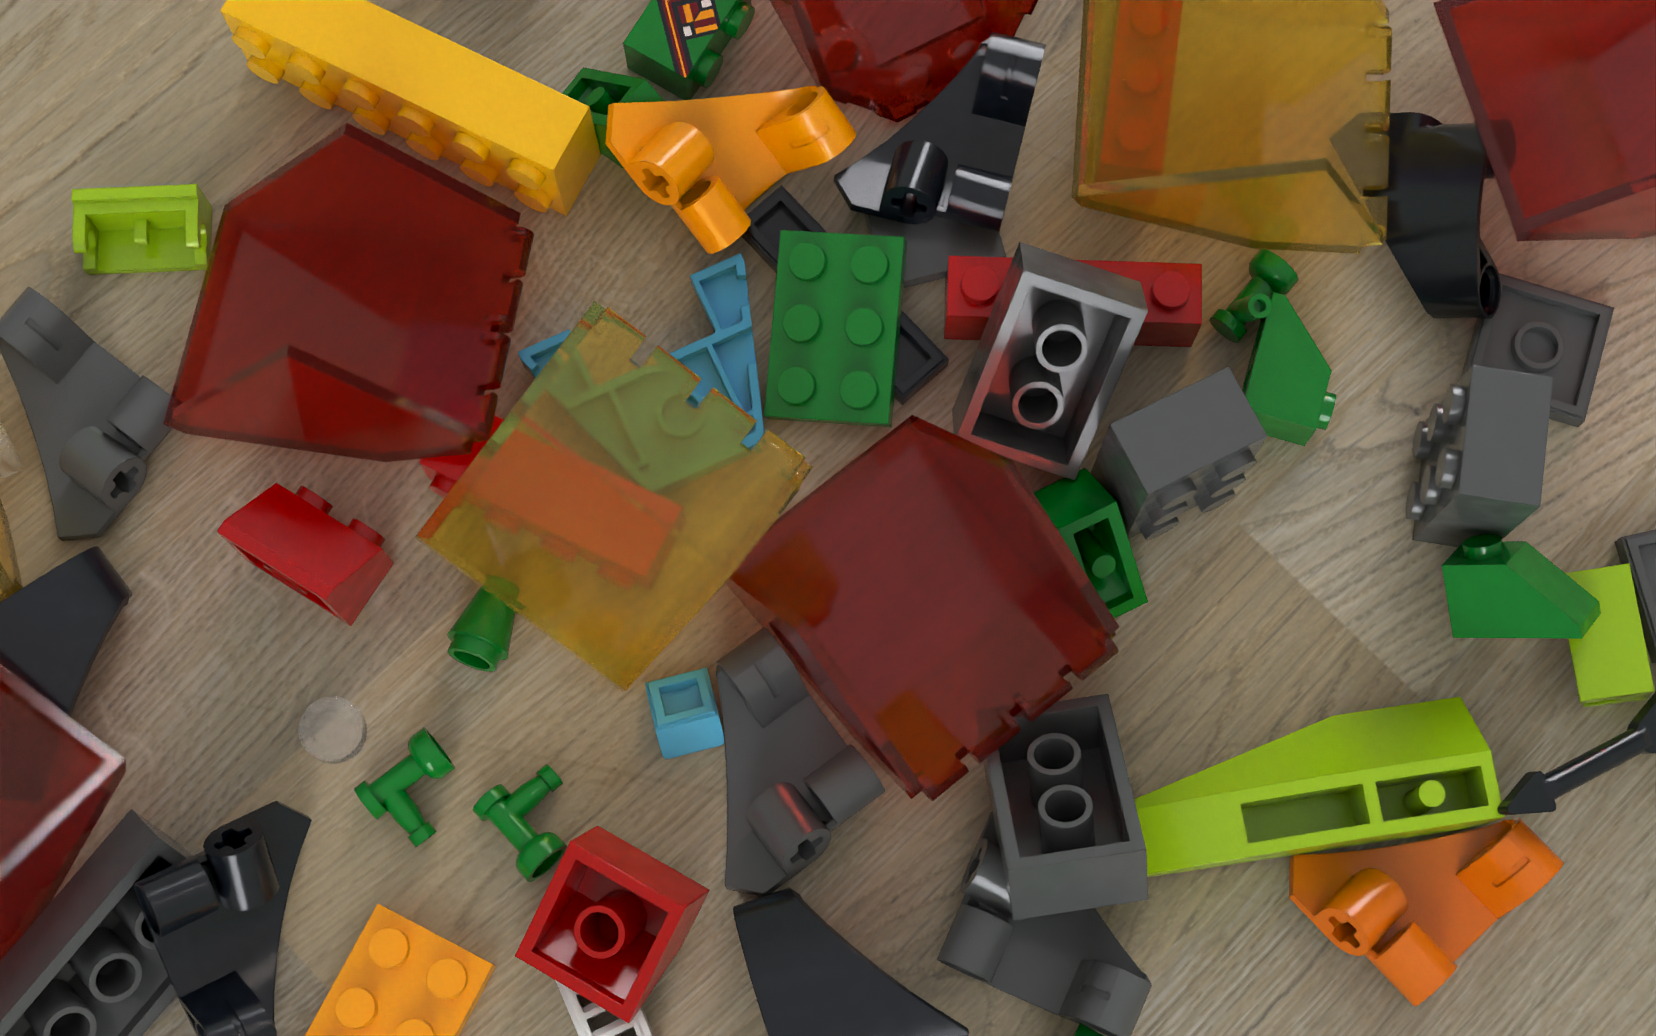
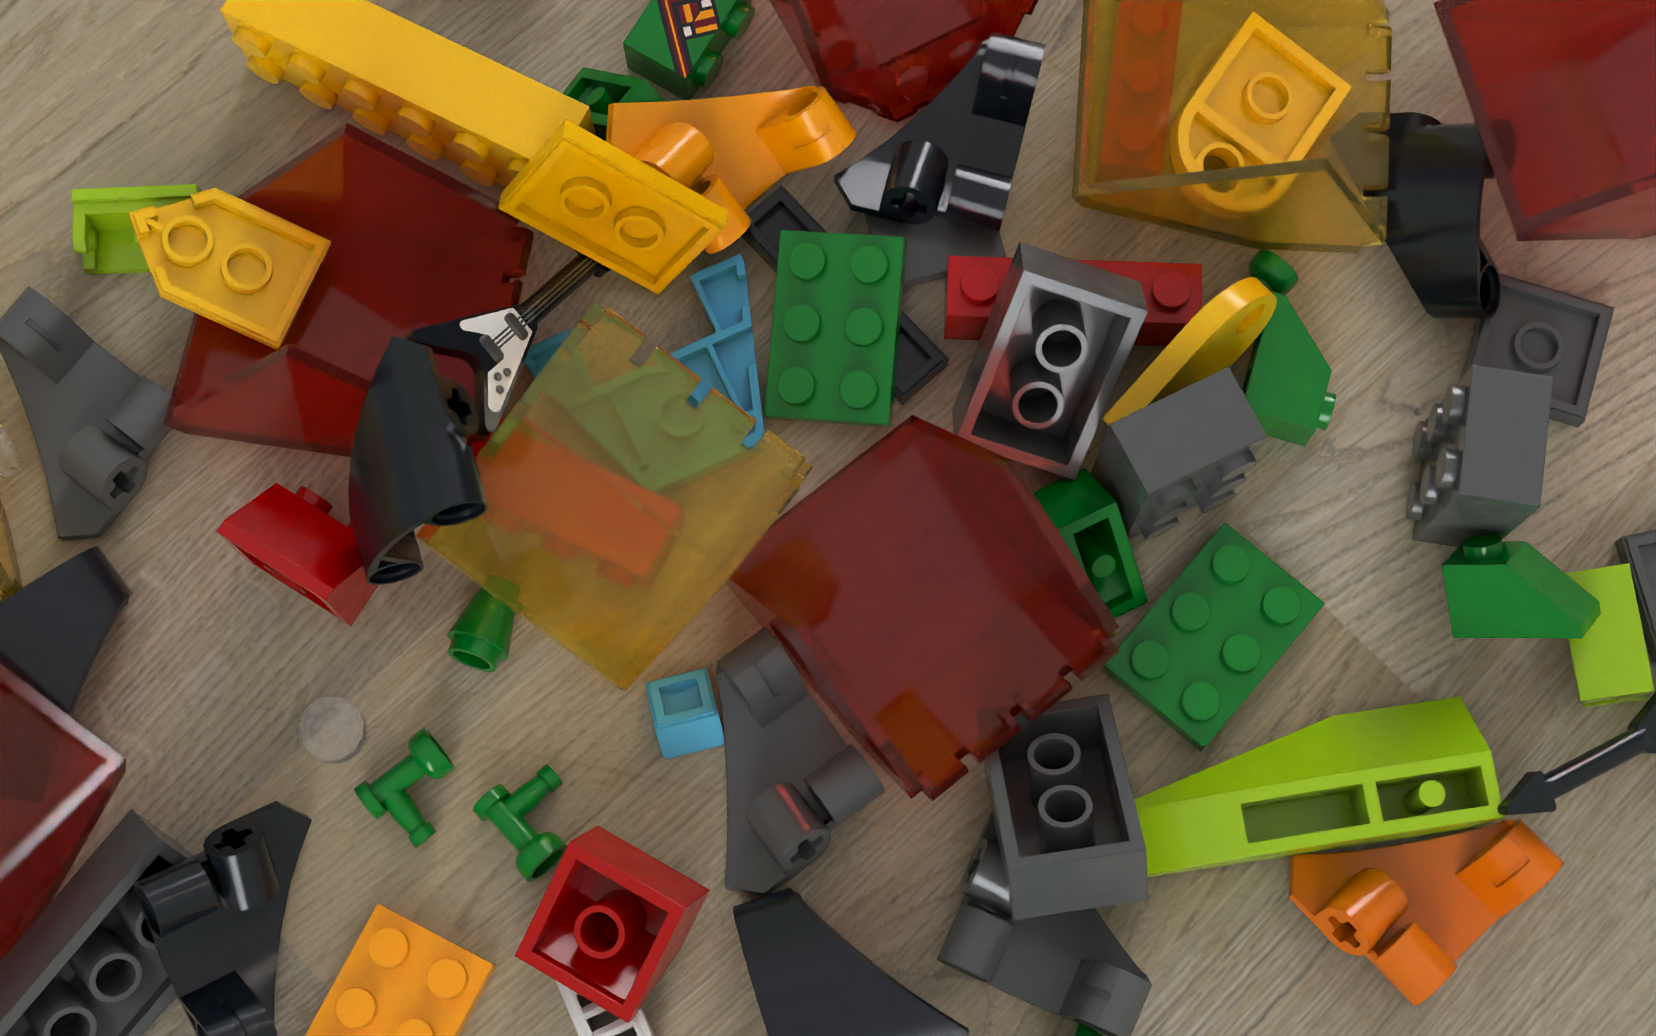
(230, 262): none -> yellow tile
(410, 461): none -> black panel
(500, 338): none -> piece
(612, 207): none -> yellow tile
(1203, 346): none -> yellow tile
(1213, 636): none -> green plate
(1256, 103): none -> yellow tile

